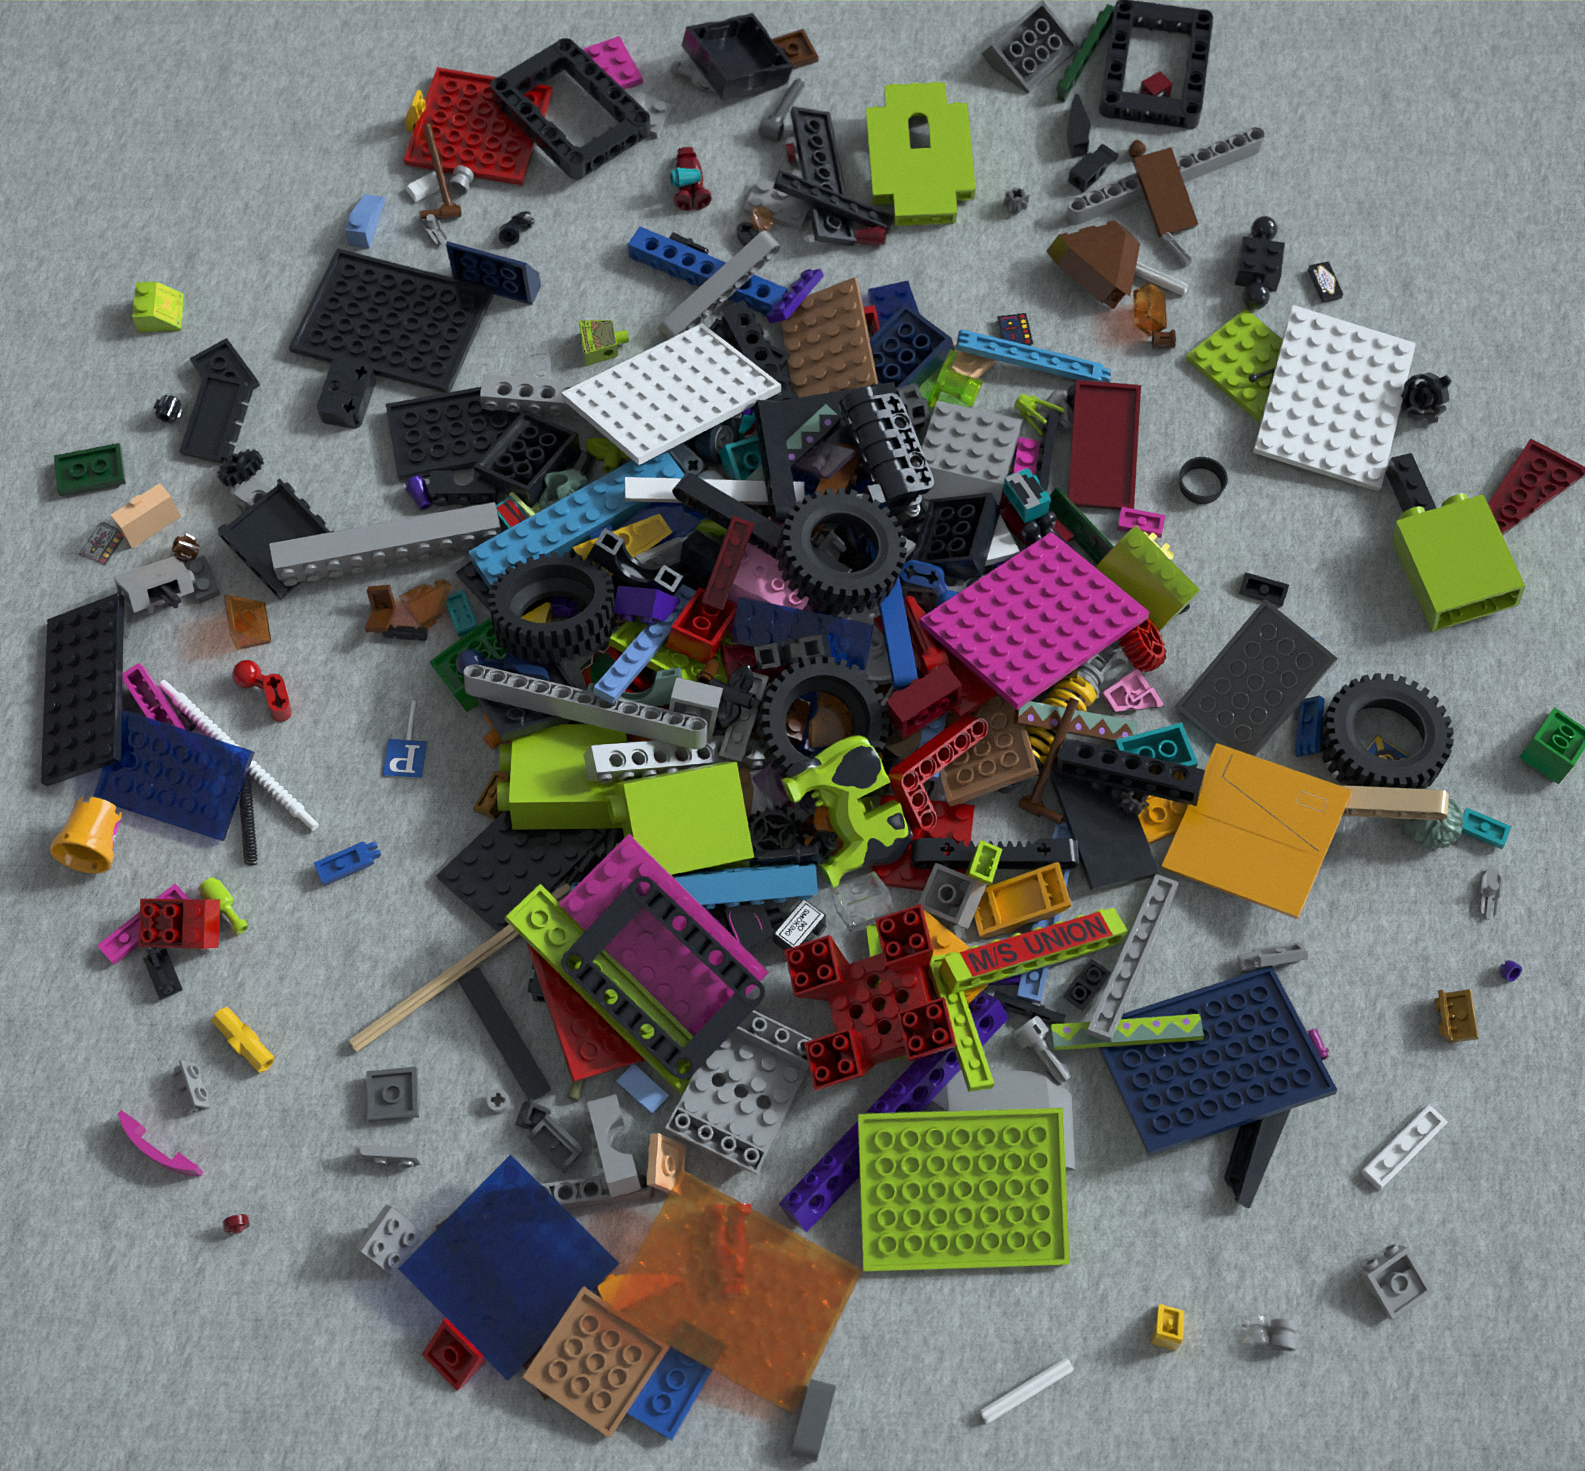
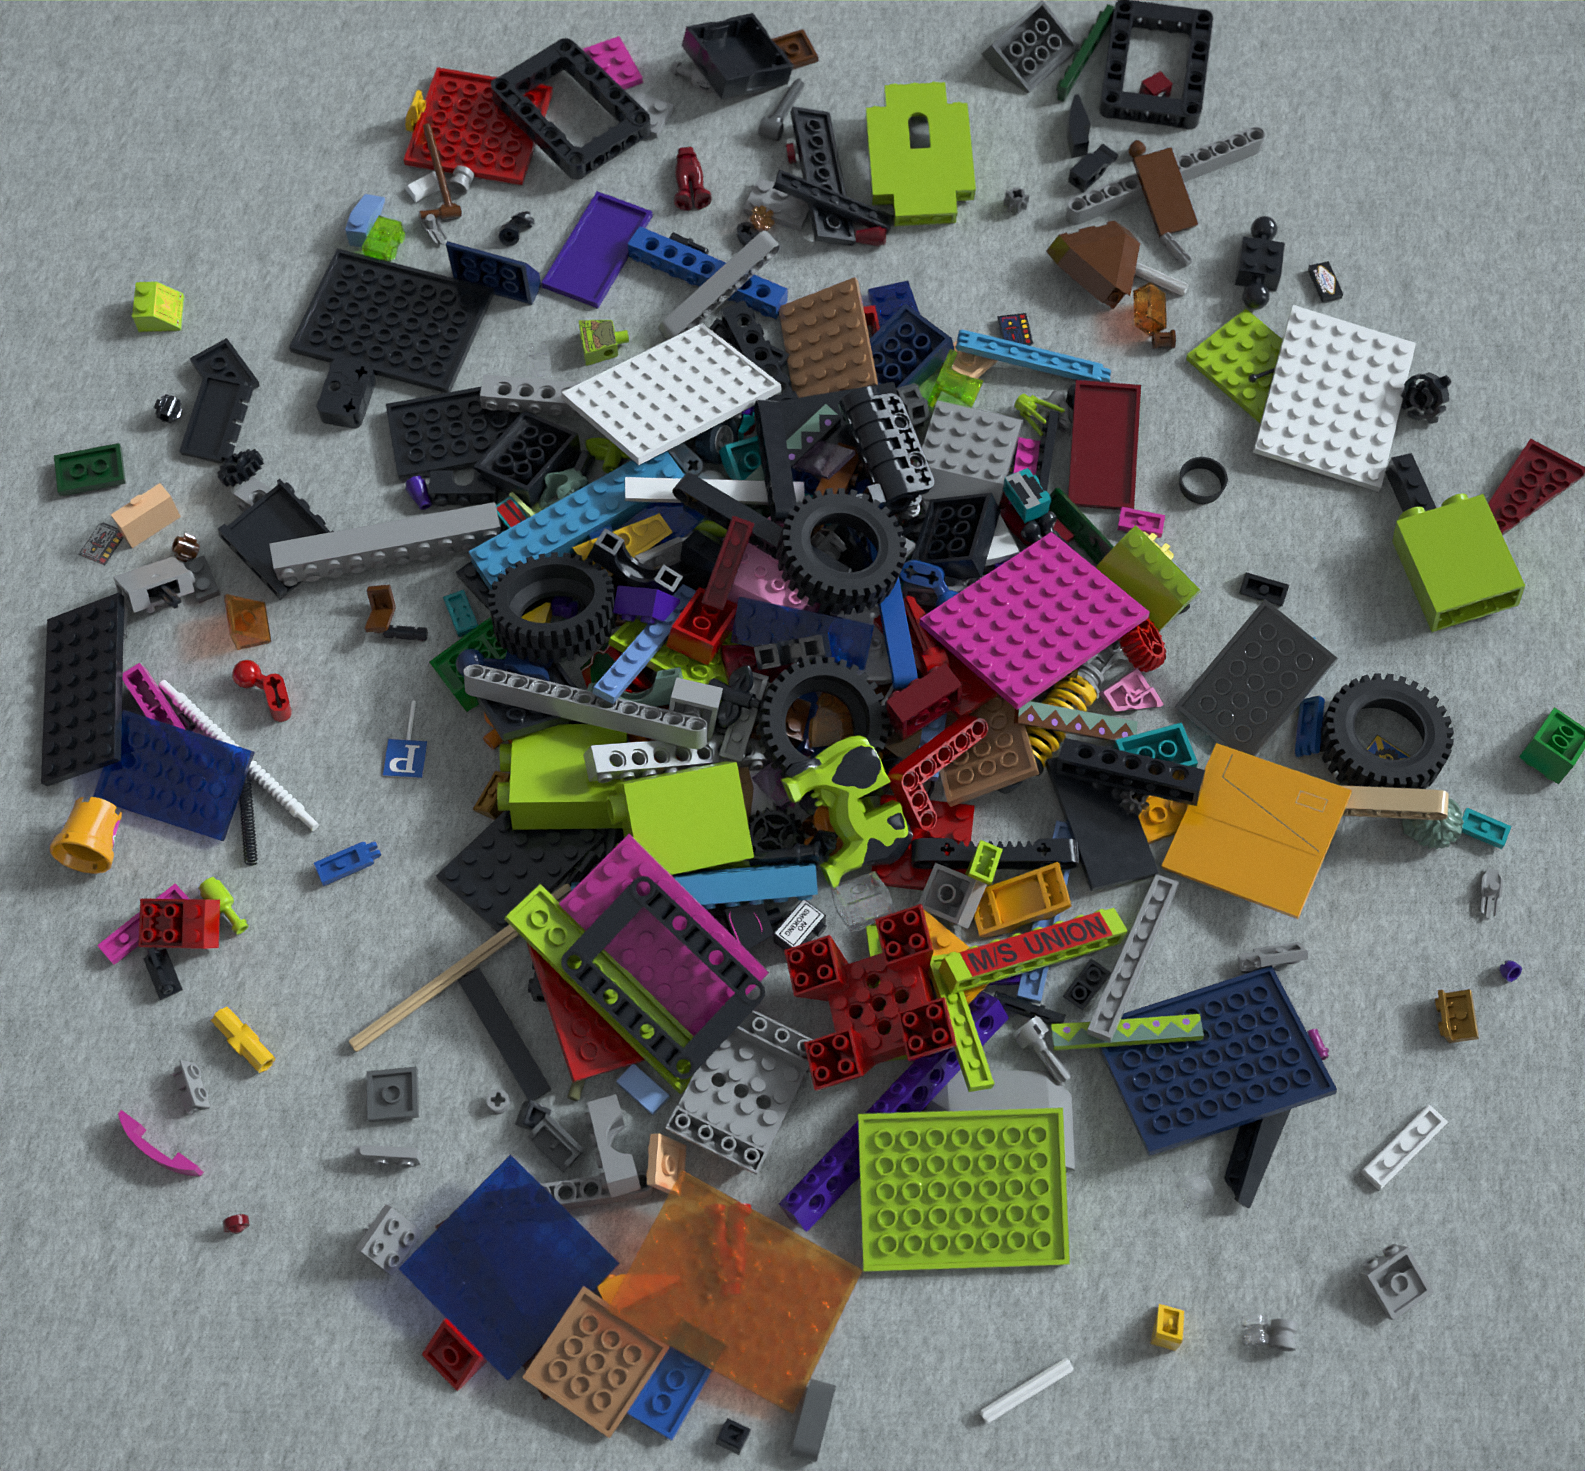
(384, 239): none -> clear neon green brick
(426, 602): clear orange slope -> none
(596, 250): none -> dark purple tile
(683, 176): teal cone -> none
(708, 672): reddish brown pin -> none
(733, 1436): none -> black tile
(795, 295): dark purple plate -> none
(1033, 803): reddish brown bar -> none

